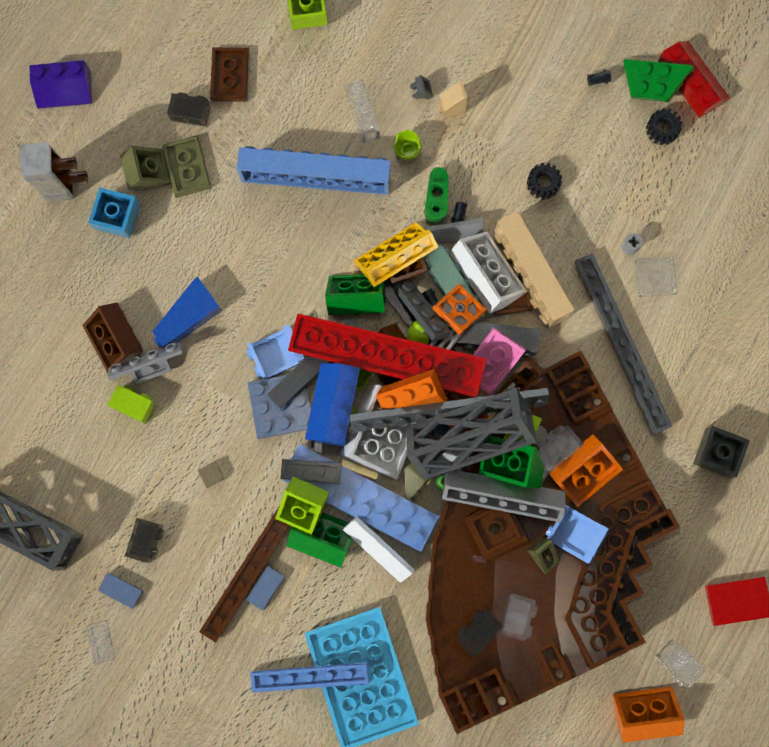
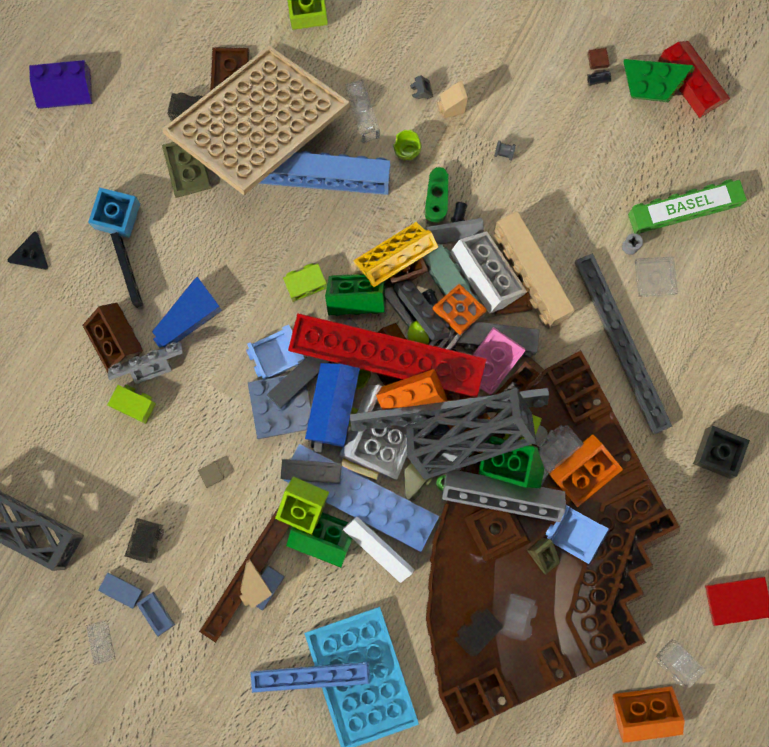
(30, 253): none -> black piece
(49, 172): flat silver piece -> none
(126, 270): none -> black tile
(144, 168): olive slope -> none
(155, 614): none -> sand blue tile
(253, 586): none -> tan slope
(256, 119): none -> tan plate
(305, 282): none -> lime brick
(504, 150): none -> dark grey bush
(544, 191): black tyre -> none
(598, 58): none -> copper tile
(668, 117): black tyre -> none
(687, 206): none -> bright green brick

